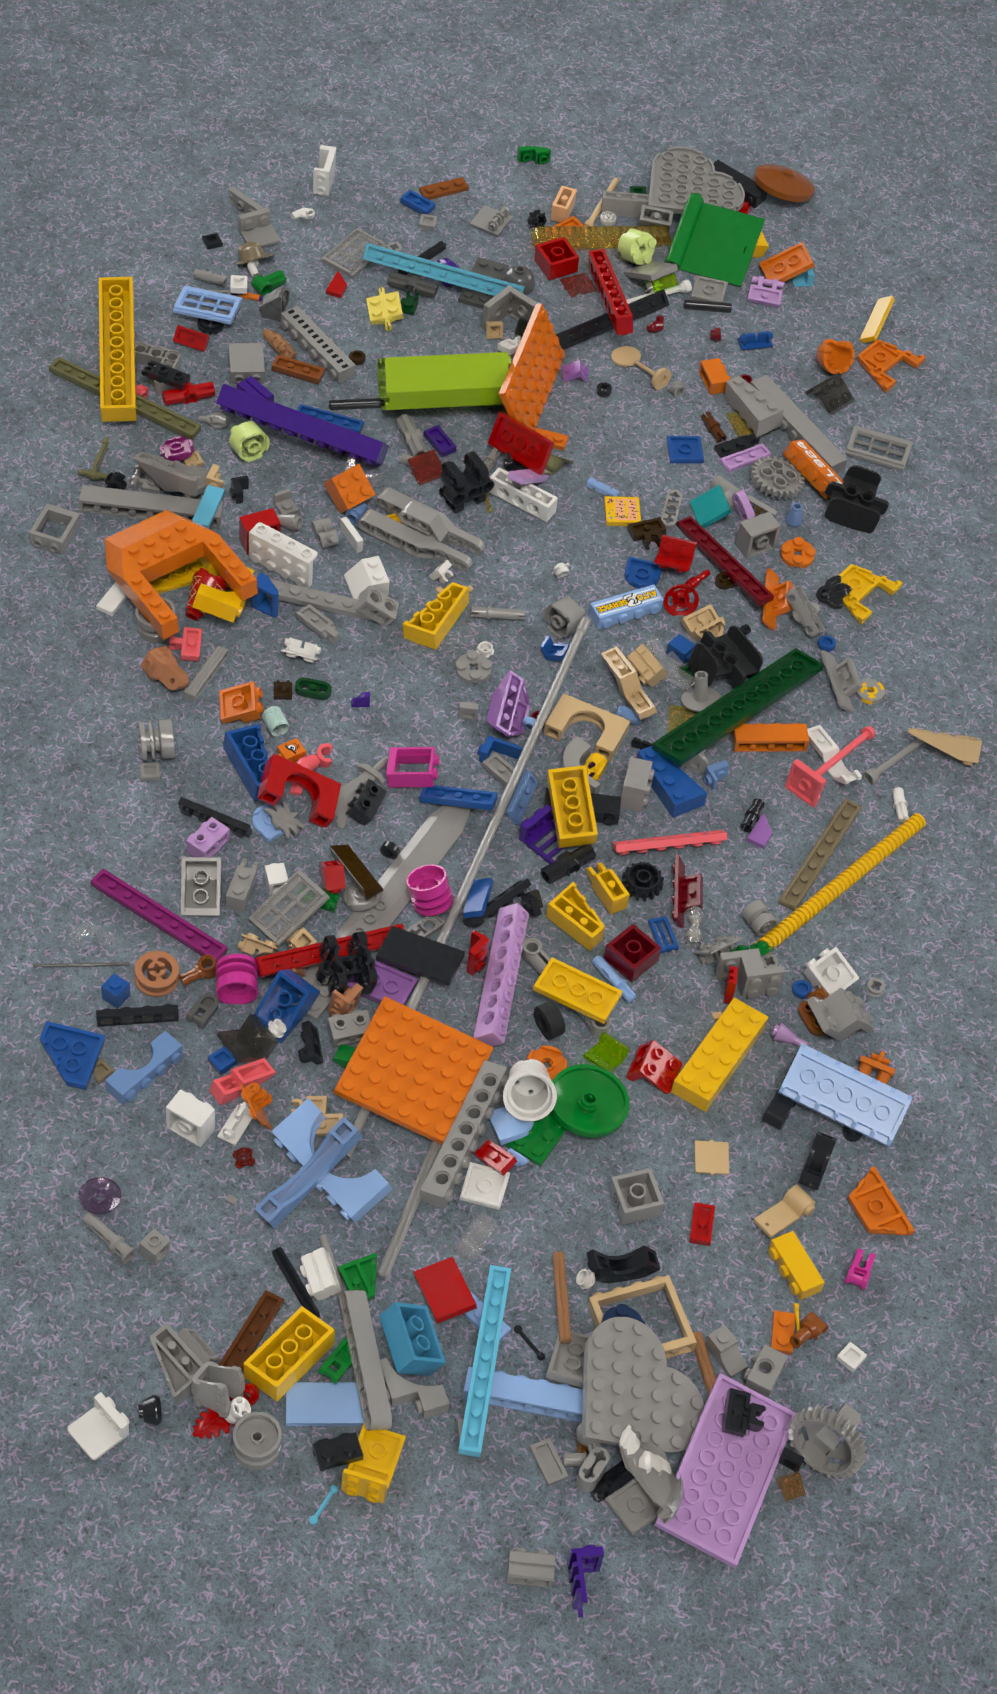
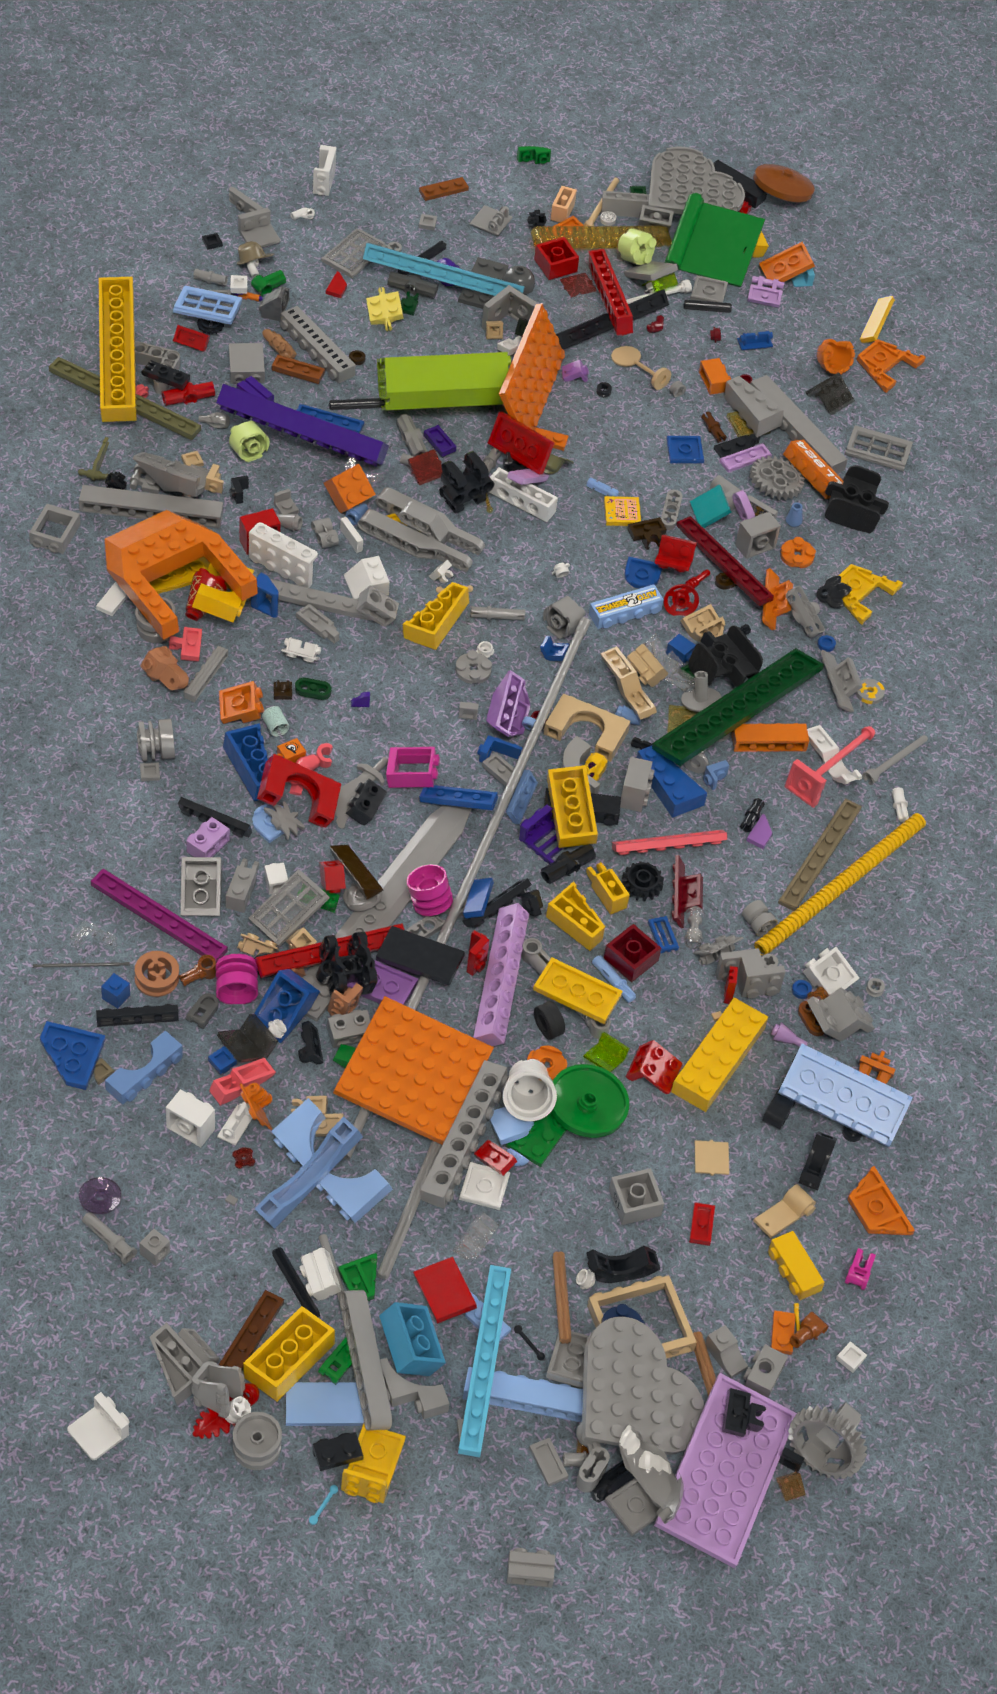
(151, 1410): black cone -> none
(177, 449): magenta tile -> none
(208, 505): medium azure tile -> none
(390, 850): black tile -> none
(417, 202): blue plate -> none
(583, 1561): dark purple plate -> none
(763, 946): green slope -> none
(961, 747): tan wedge -> none

